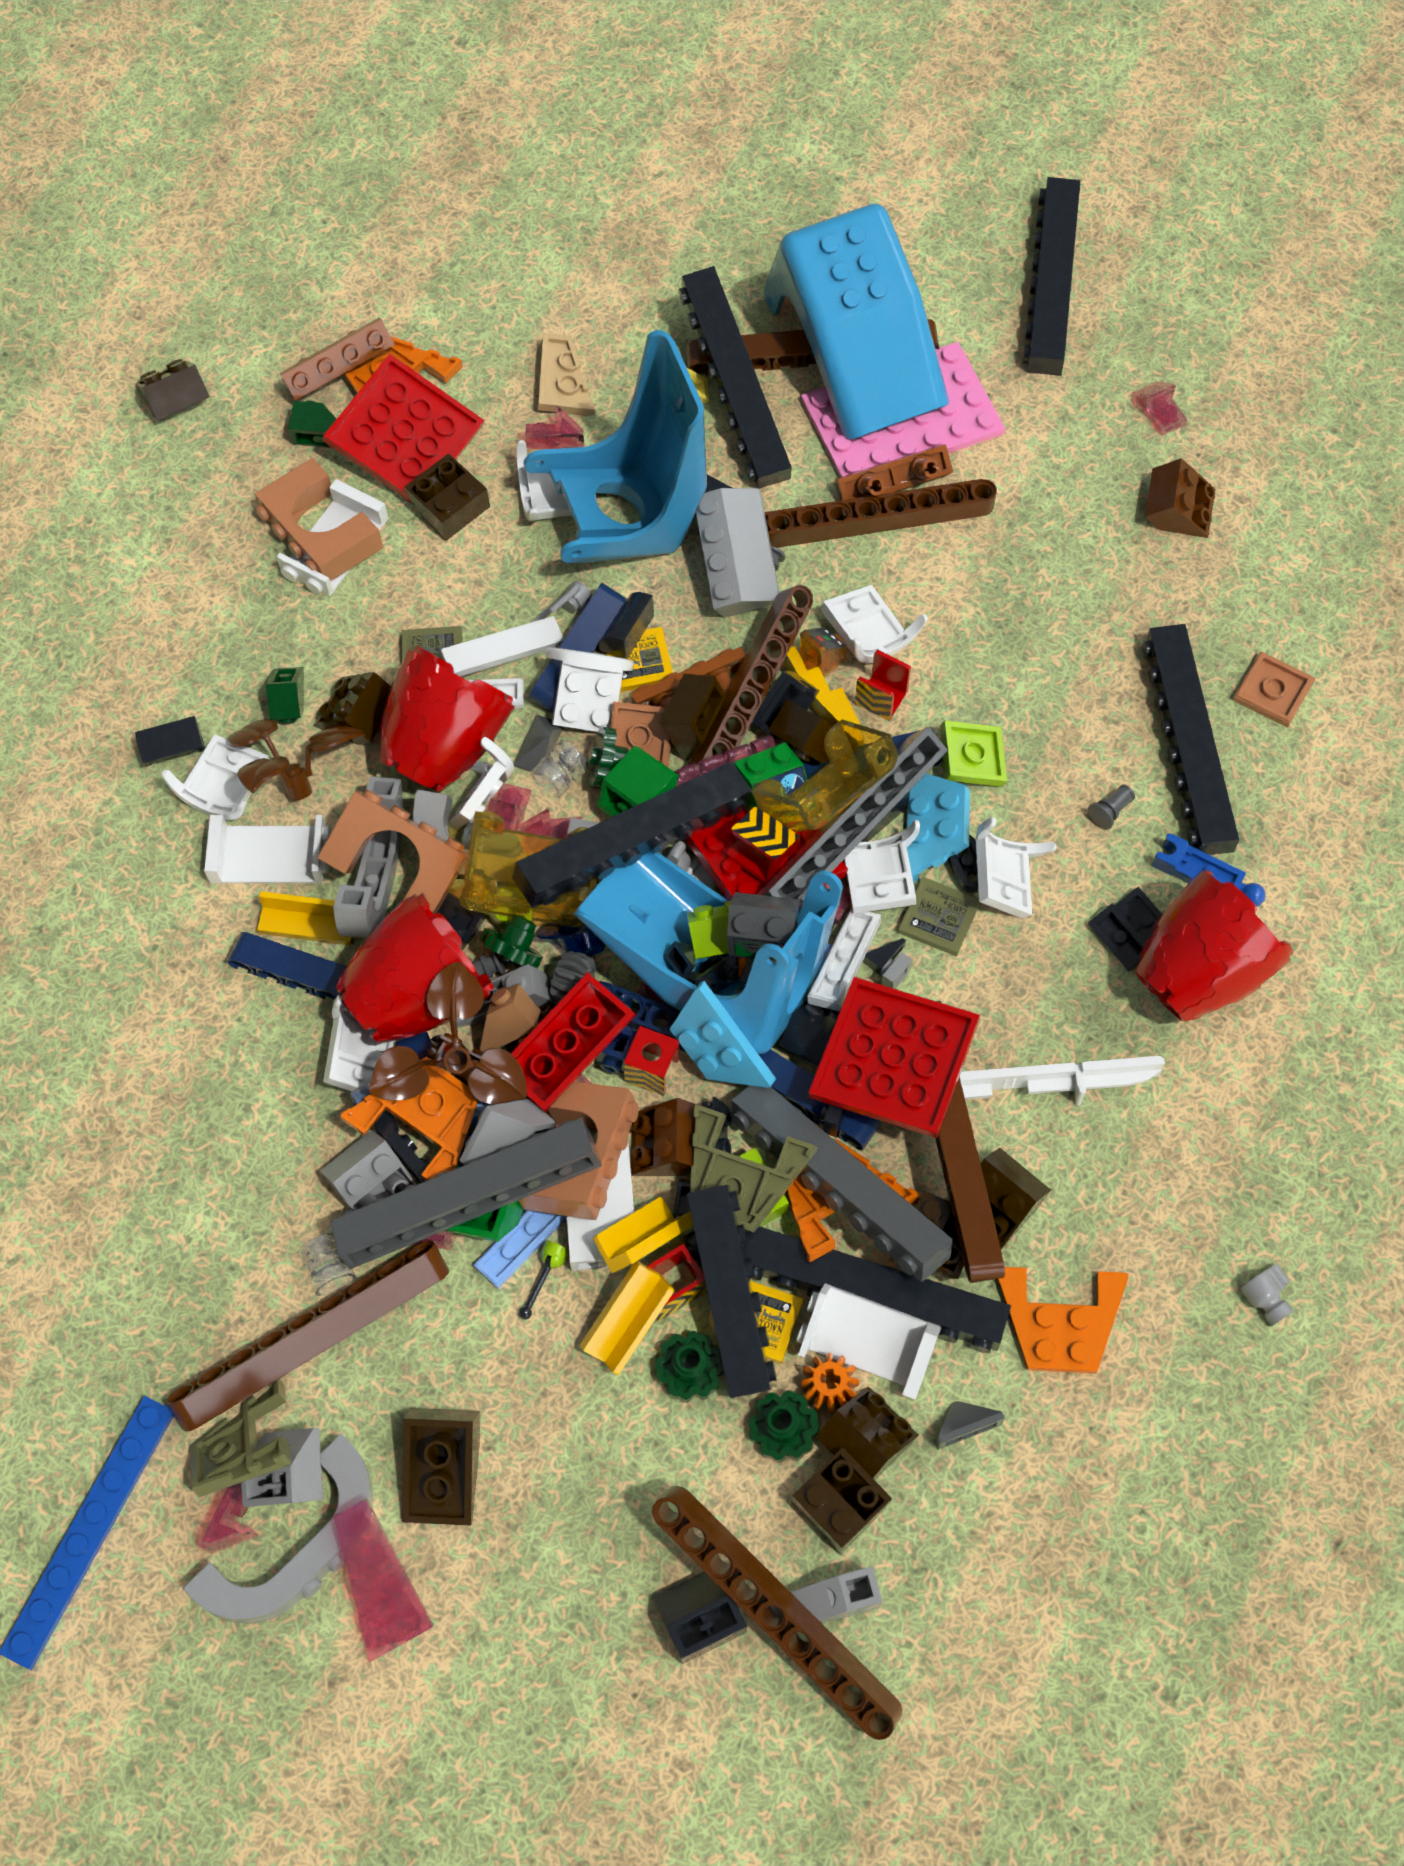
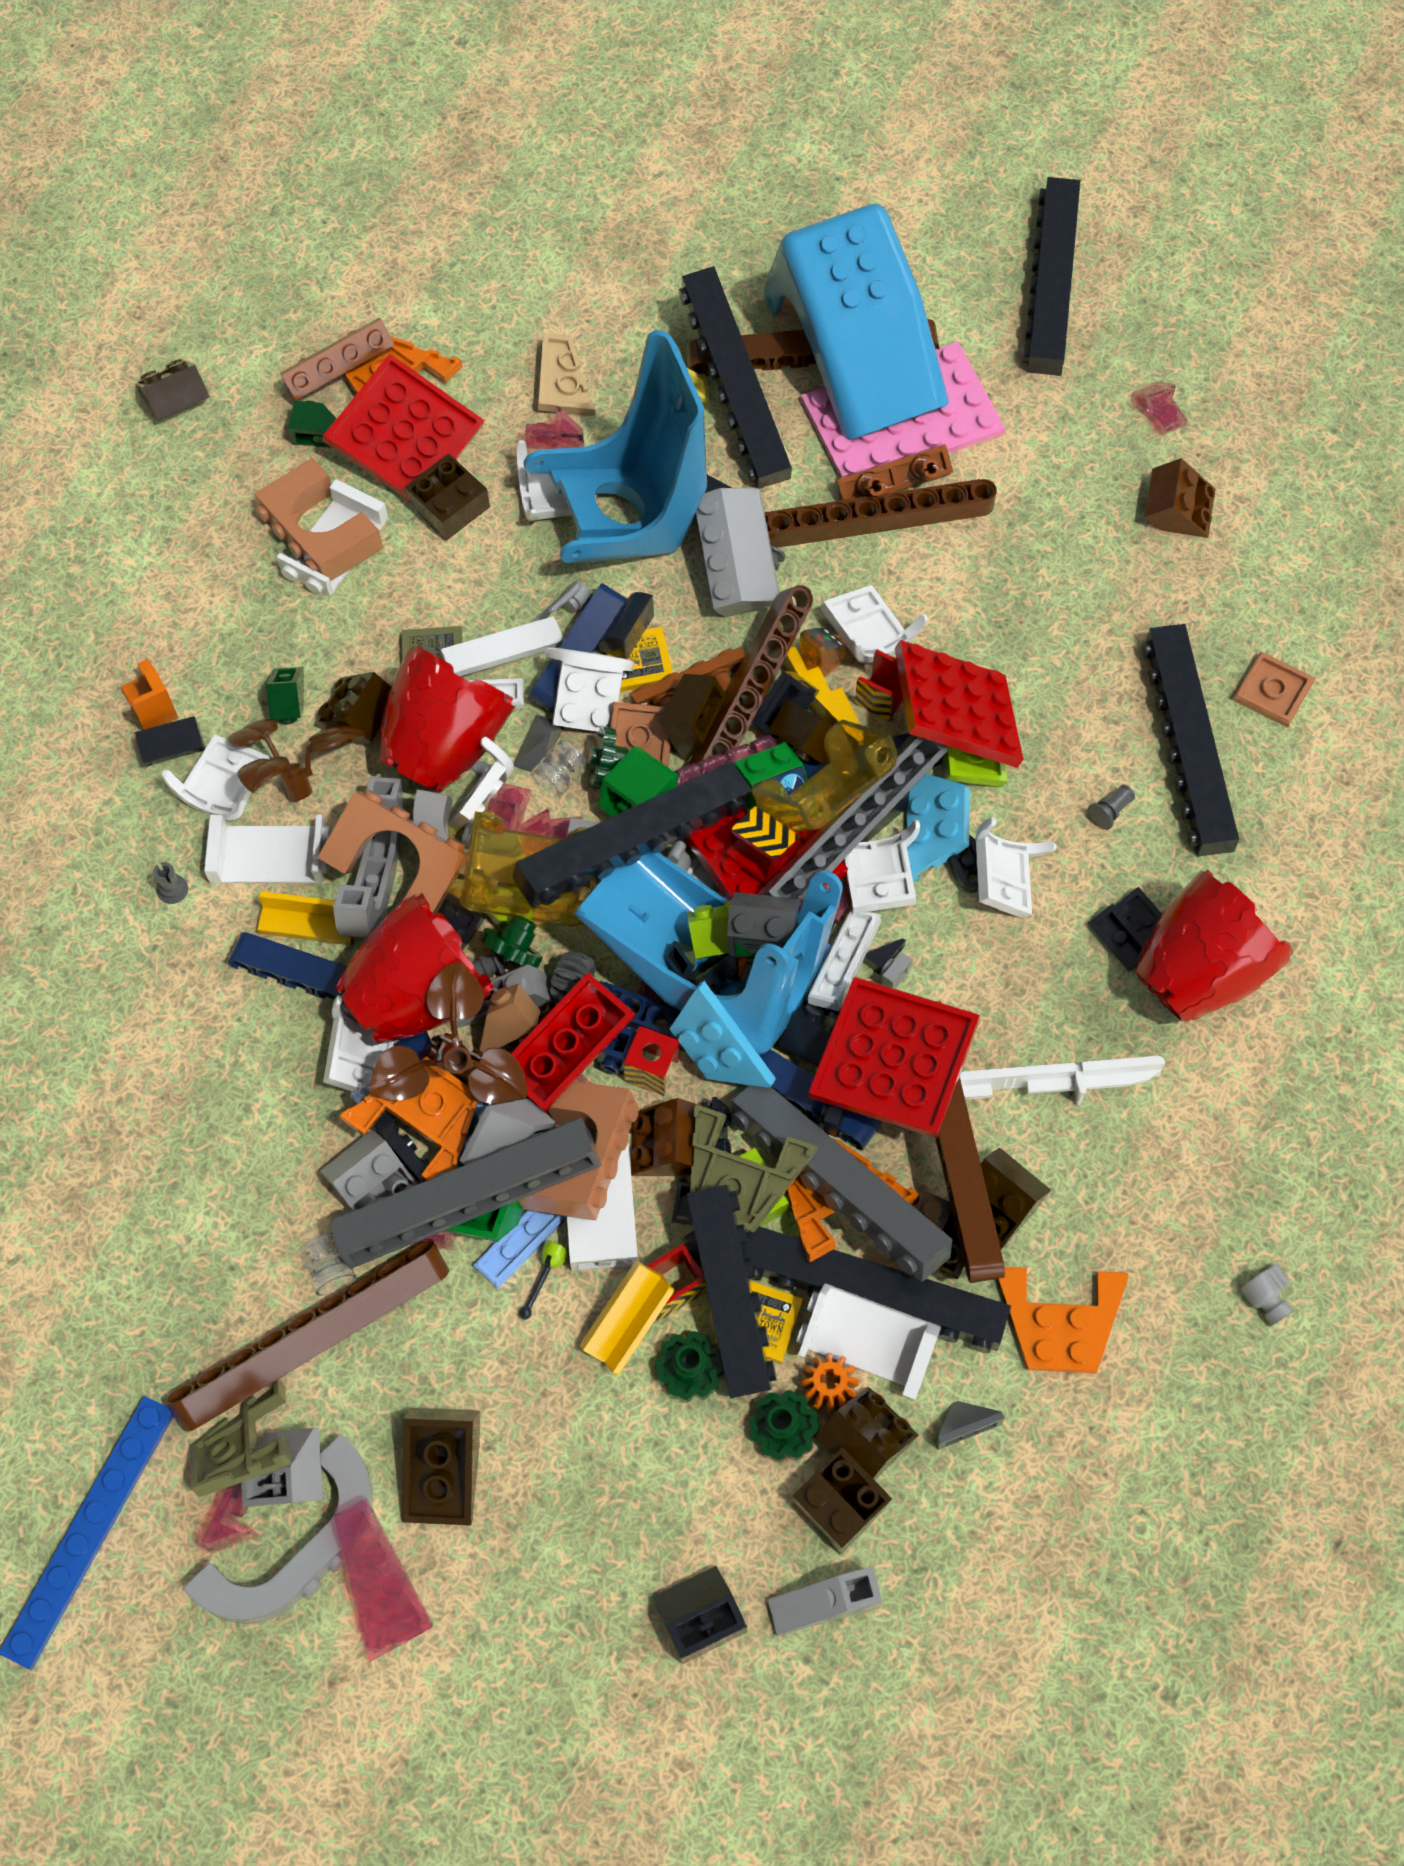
(149, 698): none -> orange panel
(170, 886): none -> dark grey pin
(573, 939): clear blue piece -> none
(640, 1234): yellow panel -> none
(780, 1629): reddish brown beam -> none
(939, 916): olive tile -> none
(958, 704): none -> red plate
(1188, 861): blue plate -> none

